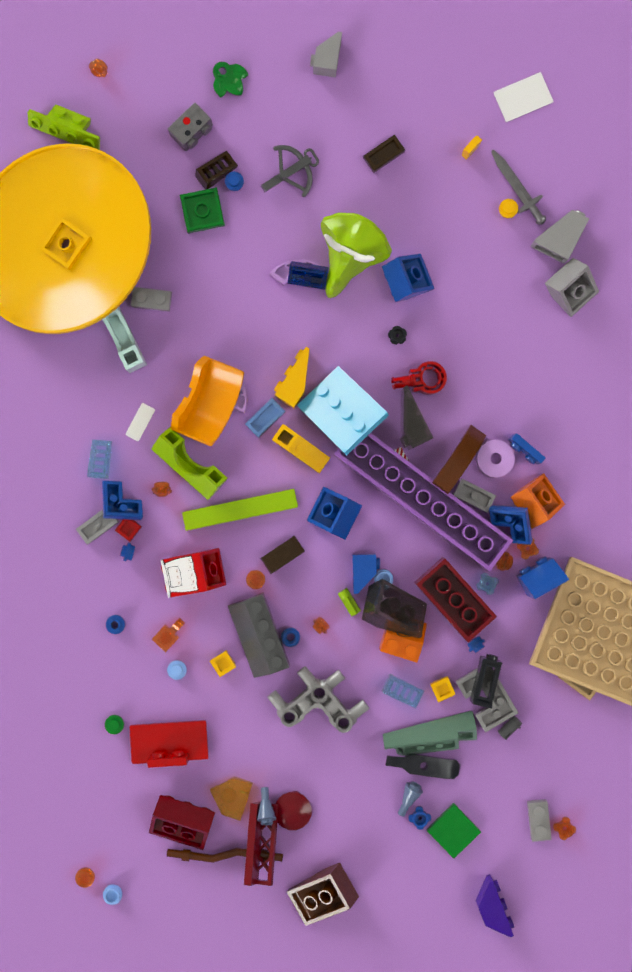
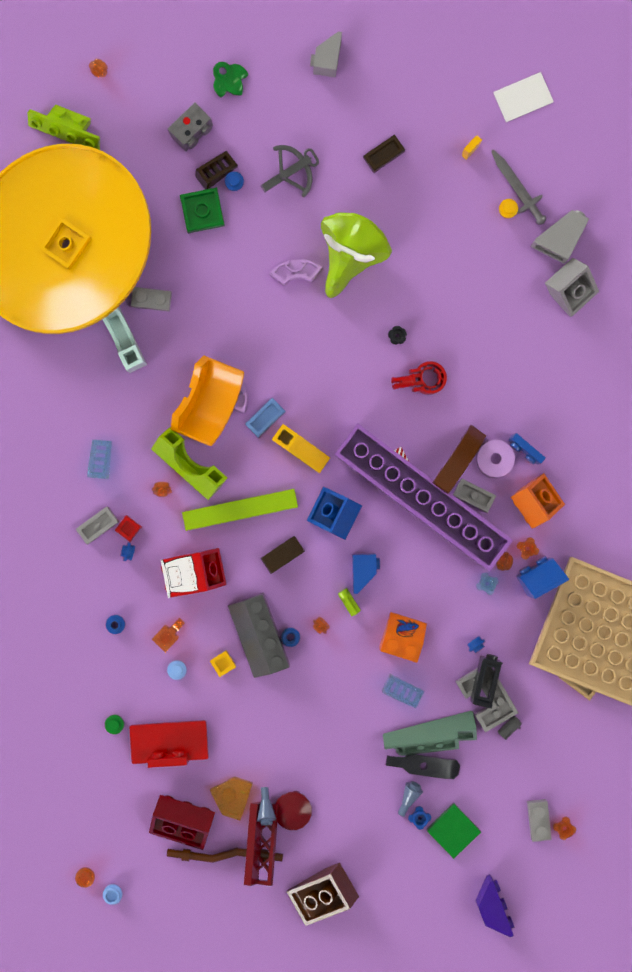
(115, 506): blue brick -> none
(140, 422): white sticker -> none
(255, 579): clear orange plate -> none
(293, 386): yellow slope -> none
(307, 275): clear blue slope -> none
(308, 700): light grey pin -> none
(342, 410): plate -> none
(384, 574): light blue plate -> none
(394, 609): clear smoke slope -> none
(407, 277): blue slope -> none
(412, 426): clear smoke slope -> none
(442, 689): yellow plate -> none
(455, 599): dark red brick -> none
(516, 518): blue brick -> none

